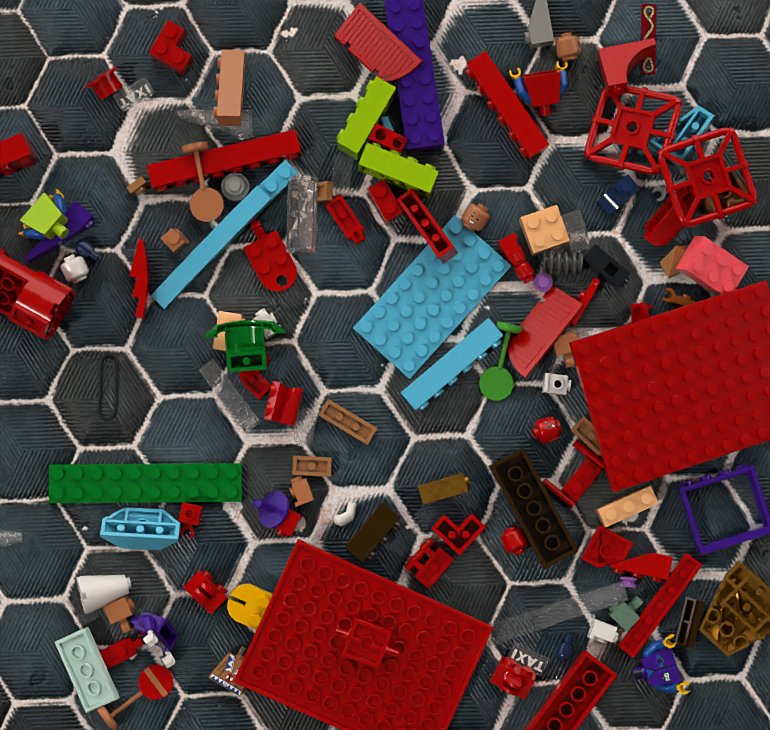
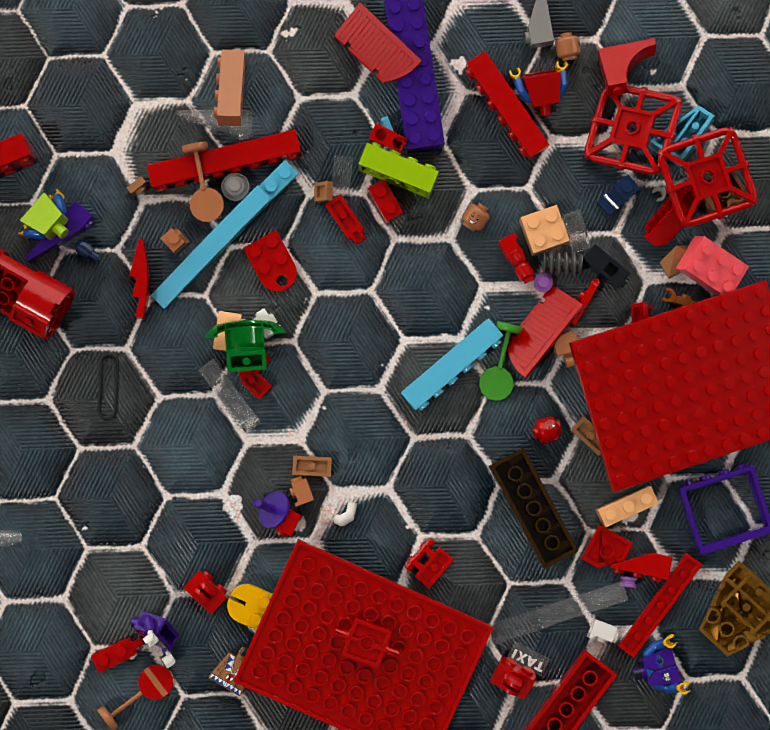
(74, 268): white head -> none
(87, 669): light aqua tile -> none
(101, 590): white cone -> none
(105, 83): red piece -> none
(119, 611): nougat brick -> none
(133, 94): clear tile -> none
(140, 529): medium azure wedge -> none
(145, 483): green plate -> none
(167, 49): red brick -> none
(190, 515): red brick -> none
(257, 229): red piece -> none
(283, 404): red piece -> none
(302, 214): clear brick -> none
(305, 427): clear plate -> none
(347, 421): medium nougat plate -> none
(368, 113): lime brick -> none
(373, 532): dark brown brick -> none
(427, 226): red brick -> none
(431, 299): medium azure plate -> none
(444, 488): pearl gold brick -> none
(458, 537): red brick -> none
(514, 541): red head -> none
(548, 384): white brick -> none
(565, 648): dark blue cylinder -> none
(580, 479): red plate -> none
(624, 614): sand green brick -> none
(648, 31): sticker -> none
(689, 622): dark brown piece -> none

